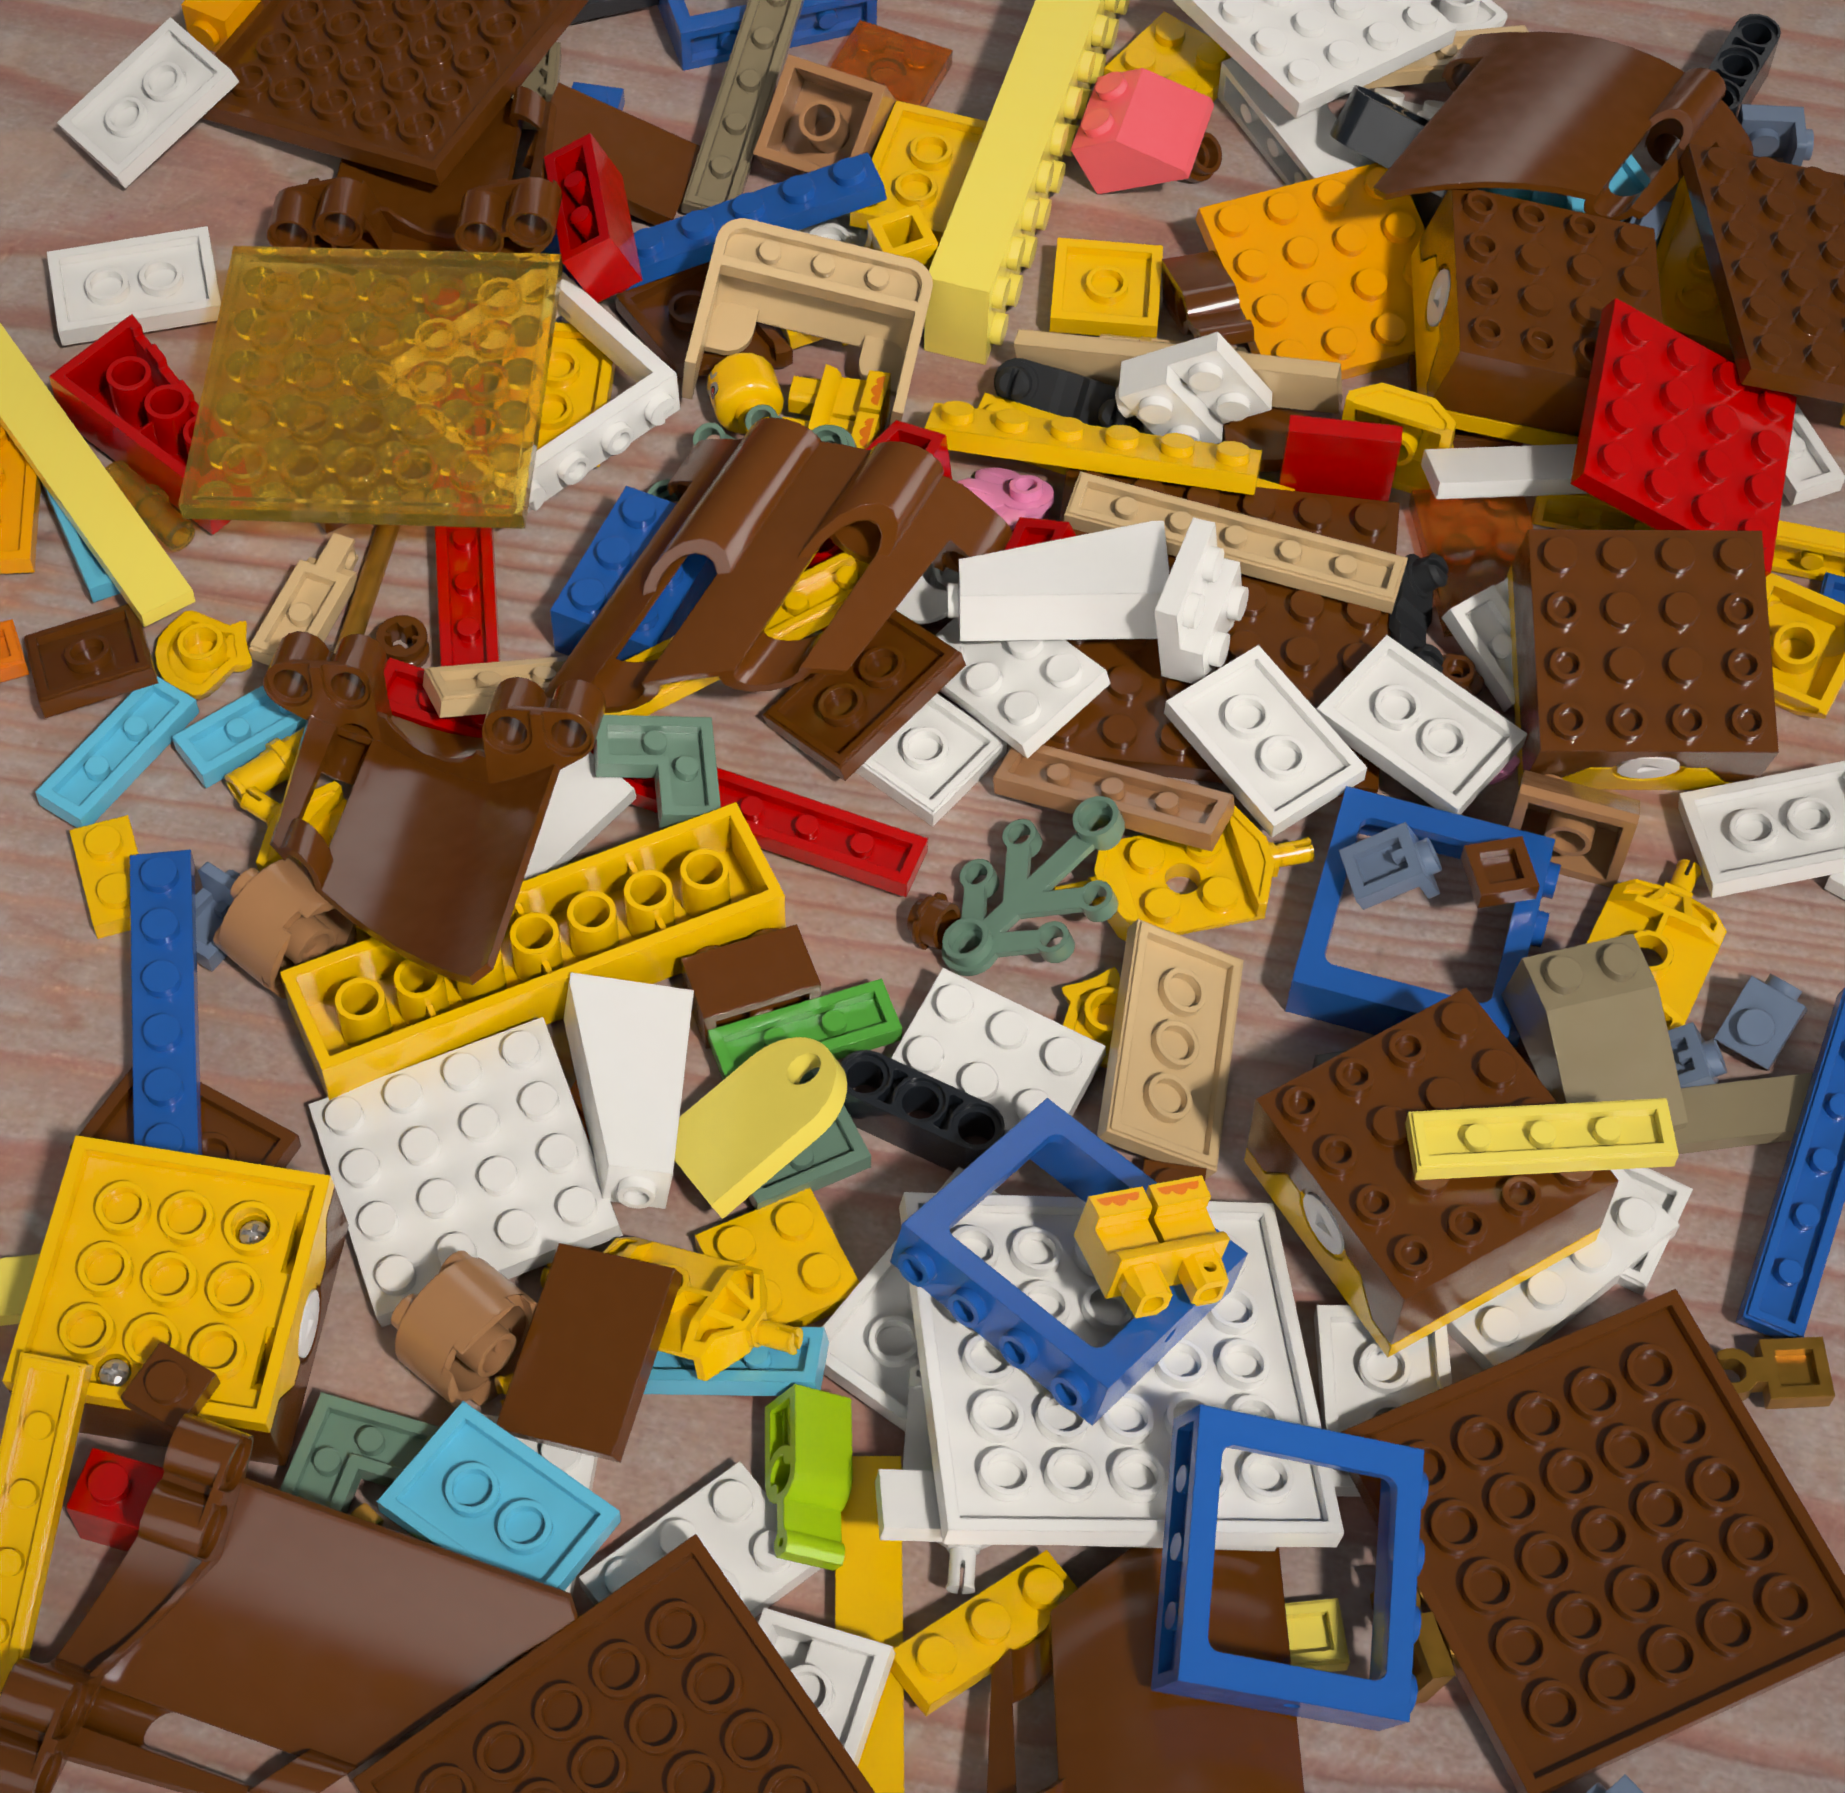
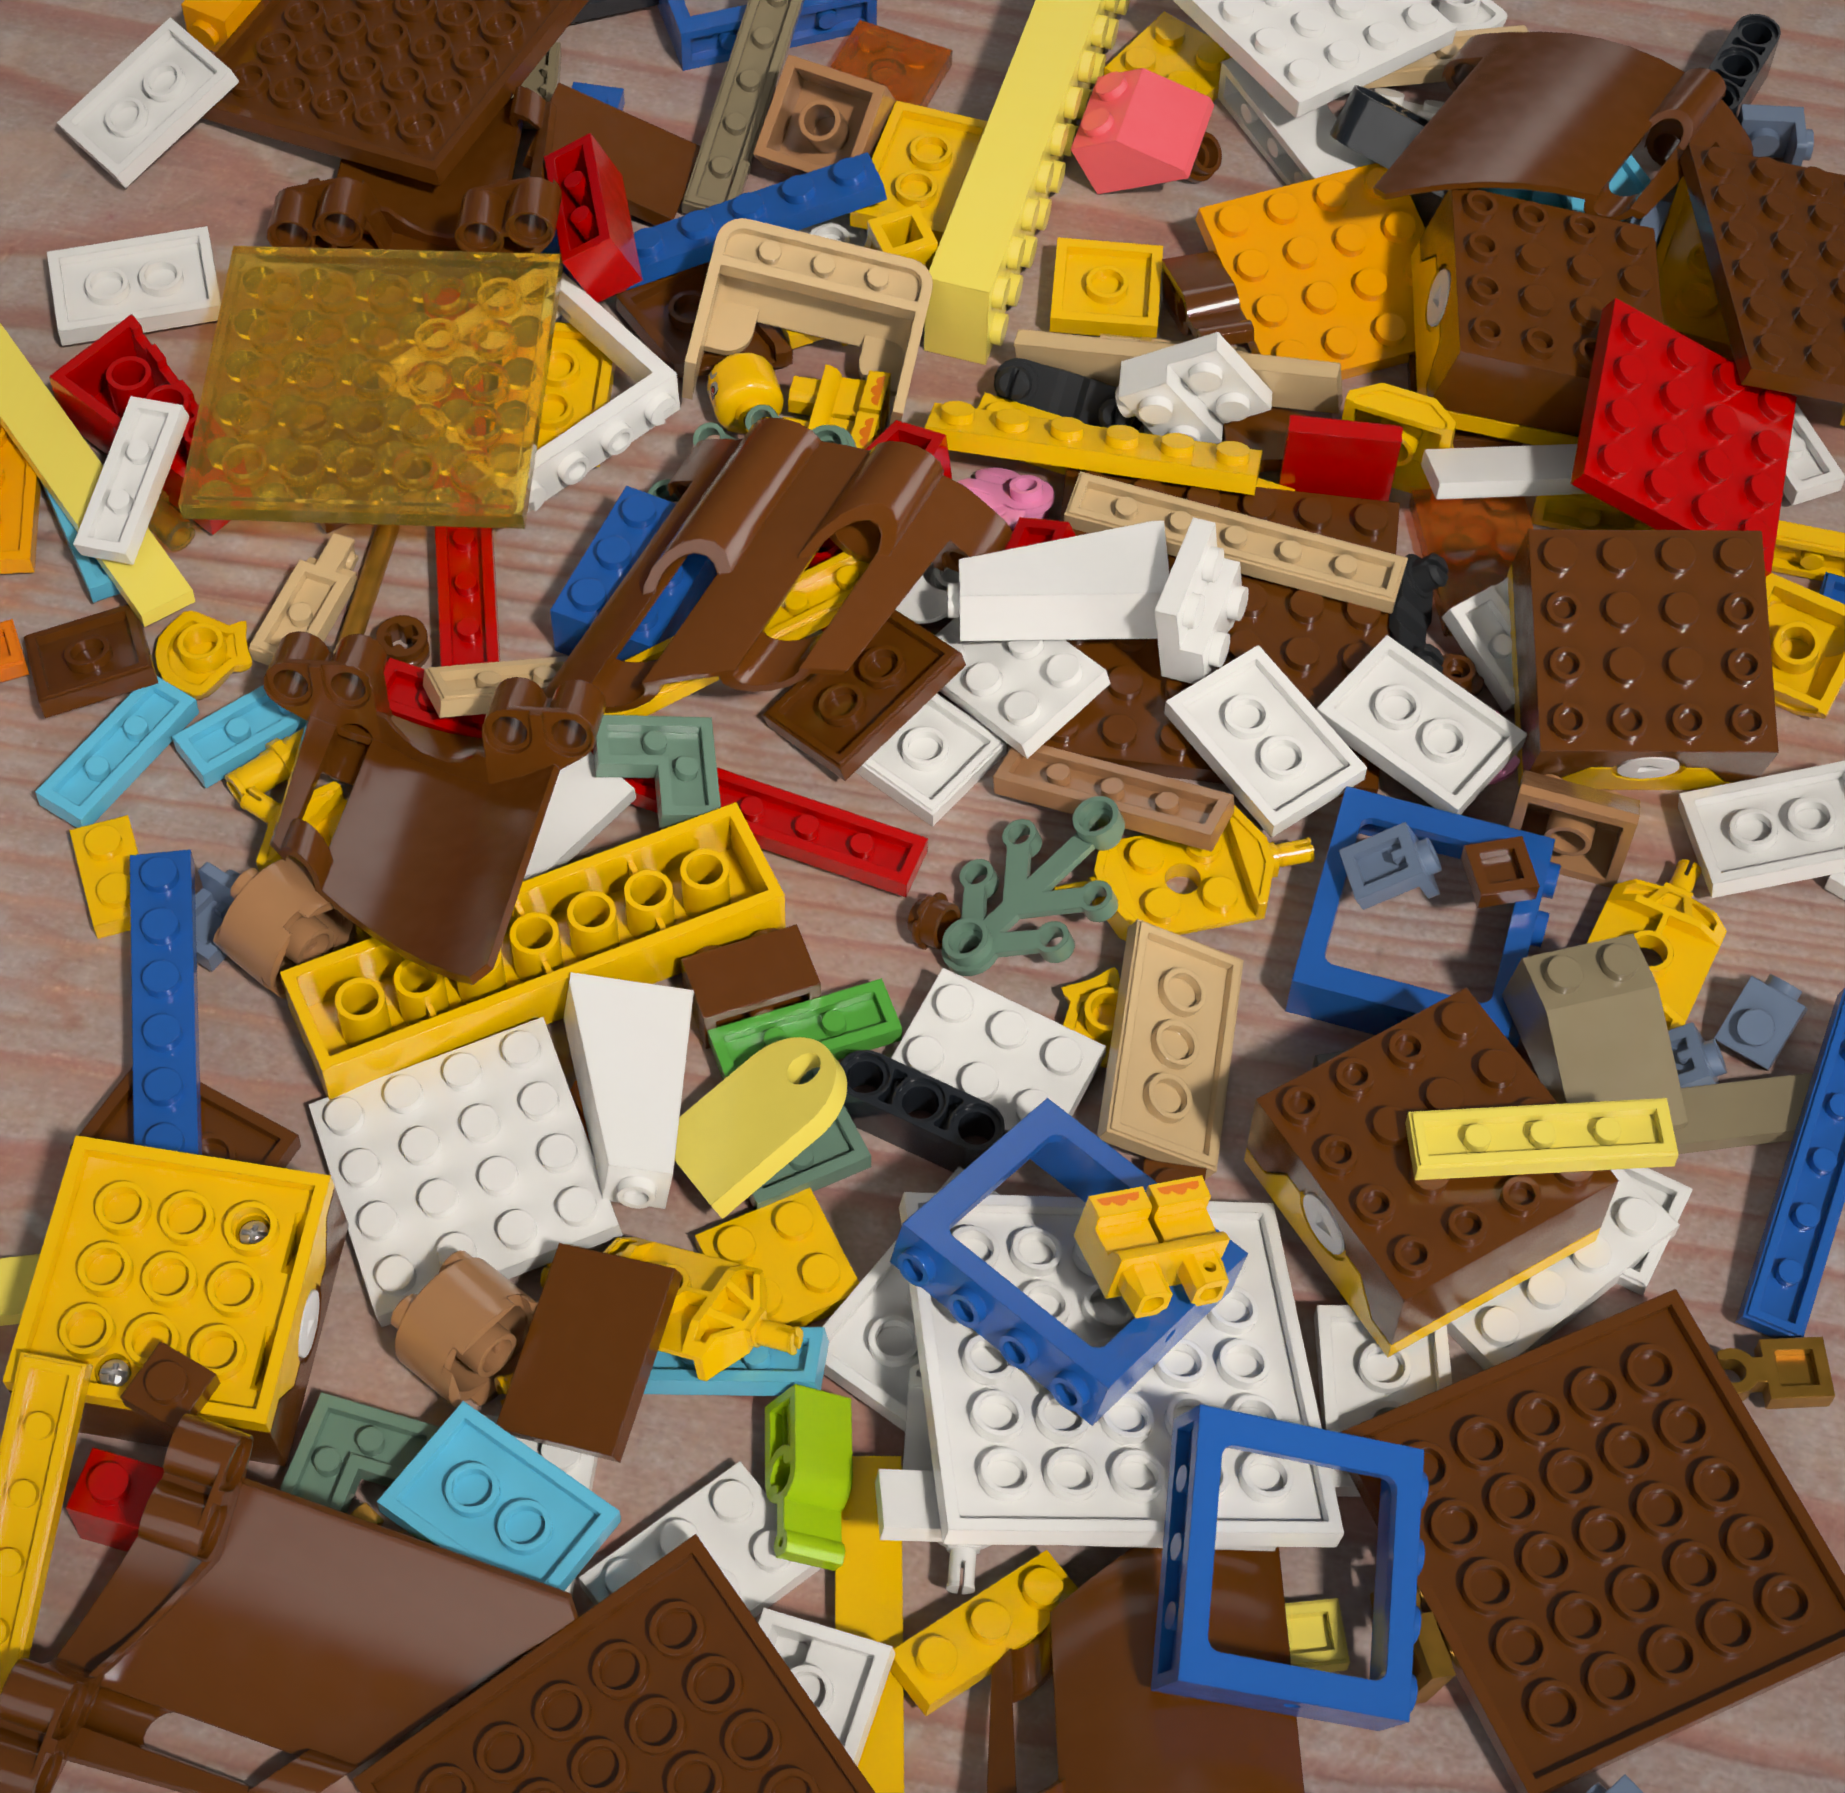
(131, 480): none -> white plate

